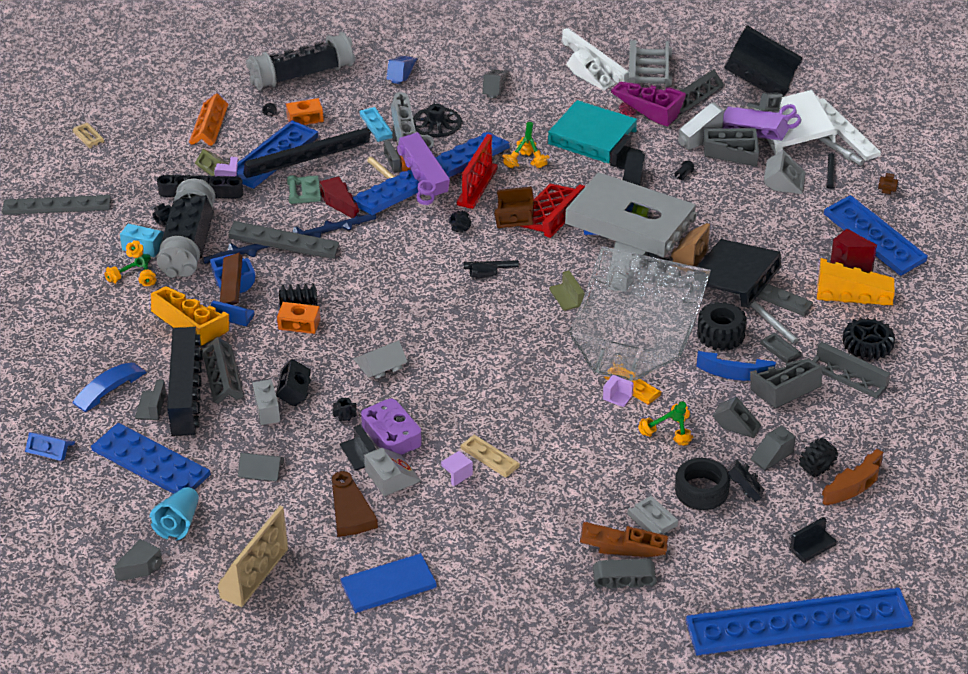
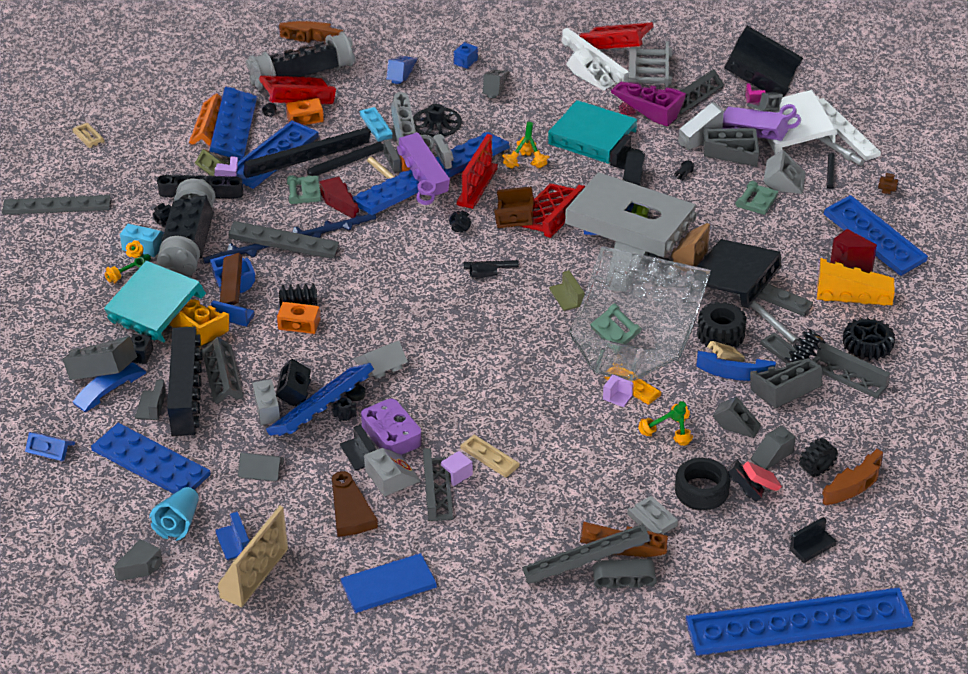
(100, 359): none -> dark grey wedge
(143, 347): none -> black brick
(152, 299): none -> panel
(233, 123): none -> blue plate
(233, 537): none -> blue panel
(296, 89): none -> red fence
(307, 30): none -> dark orange slope
(320, 399): none -> blue plate
(345, 159): none -> black axle
(357, 393): none -> pearl dark grey tile
(430, 485): none -> dark grey fence
(443, 151): none -> light grey hinge
(465, 55): none -> blue brick
(585, 554): none -> dark grey plate
(609, 330): none -> sand green plate
(617, 35): none -> red fence
(726, 352): none -> tan tile
(753, 96): none -> dark pink panel
(761, 476): none -> coral tile
(762, 200): none -> sand green plate
(807, 346): none -> black piece

